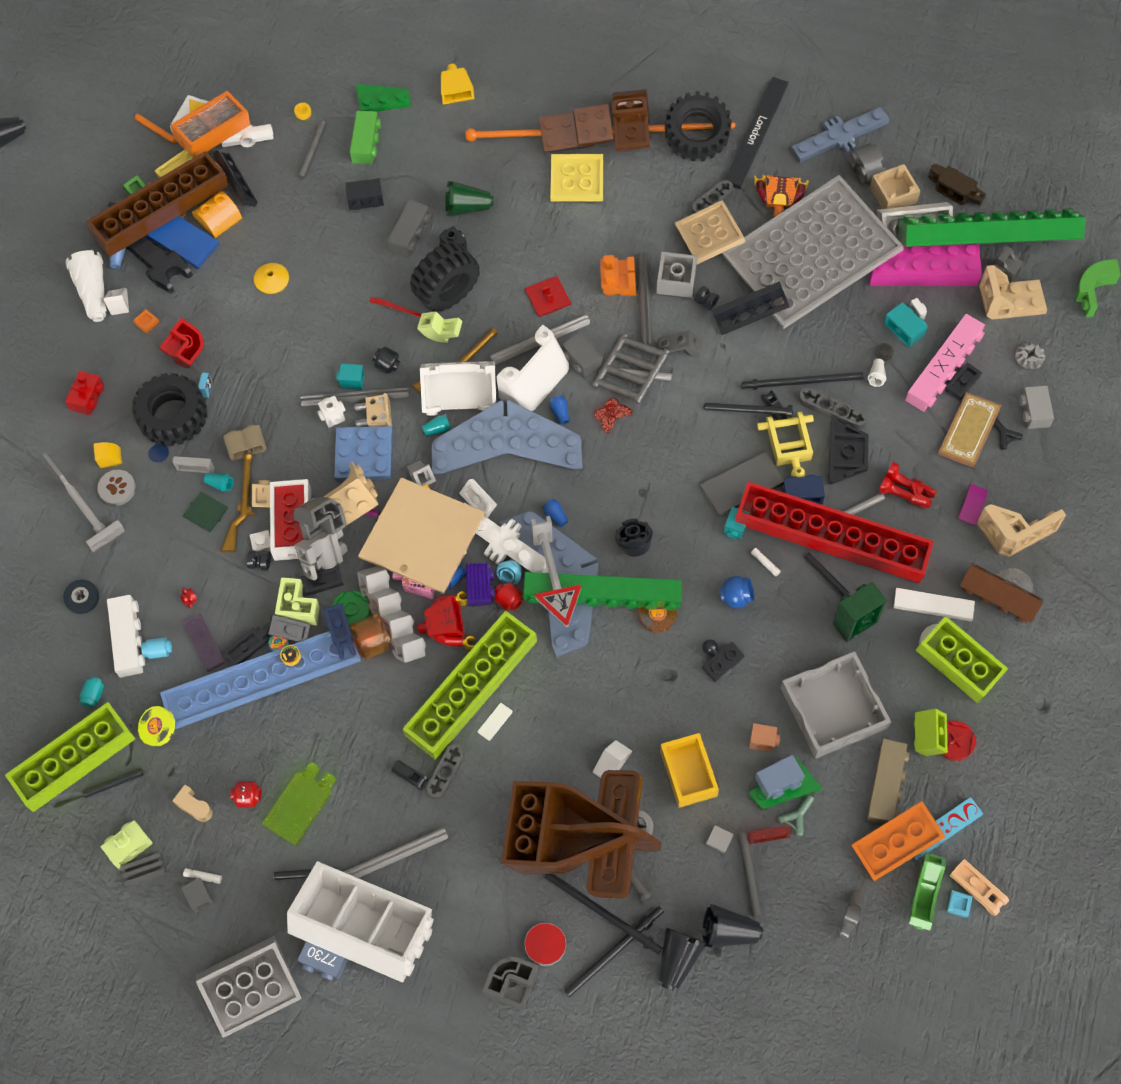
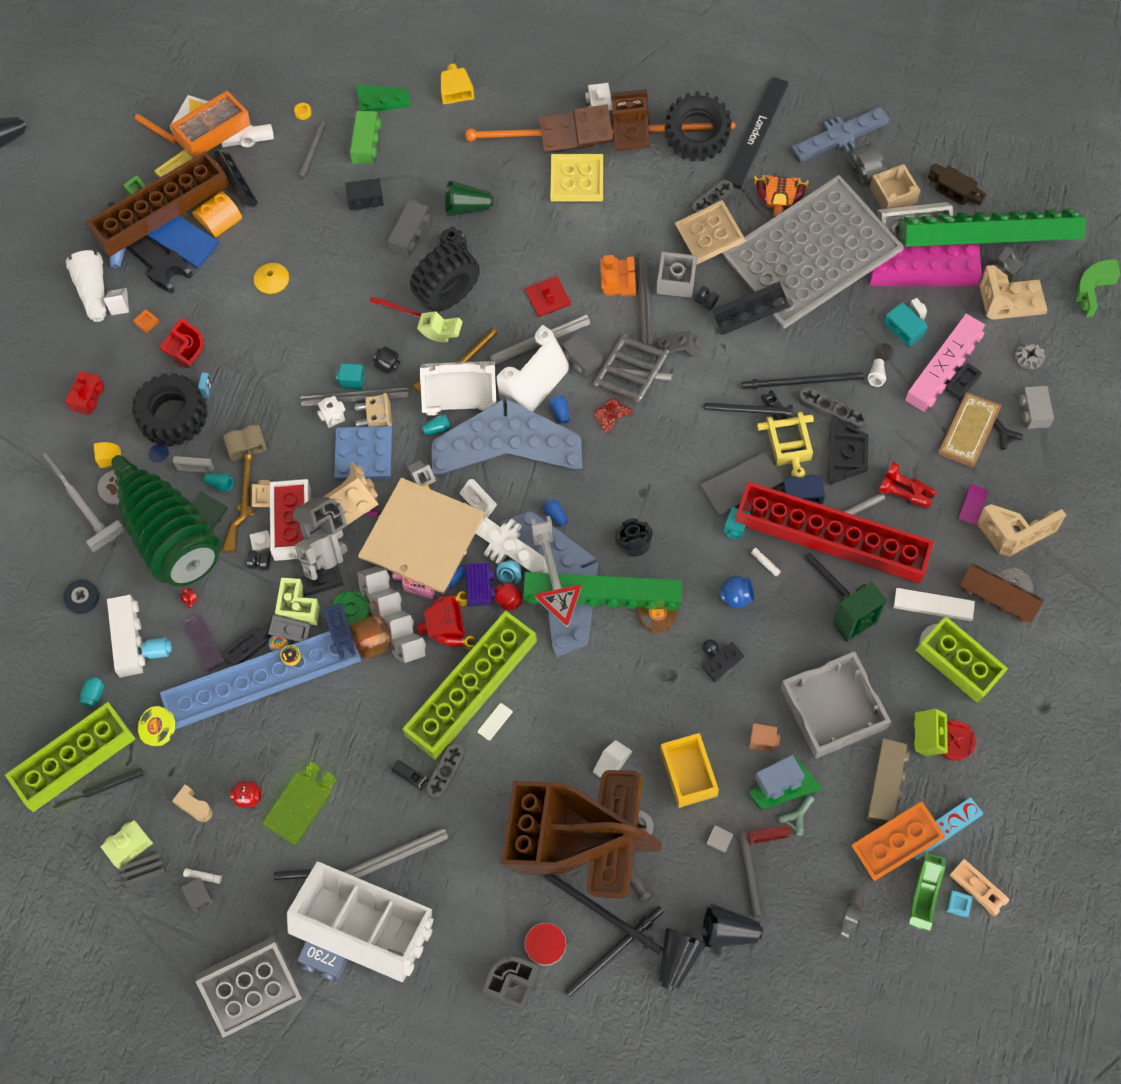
(164, 526): none -> dark green cone
(599, 95): none -> white brick

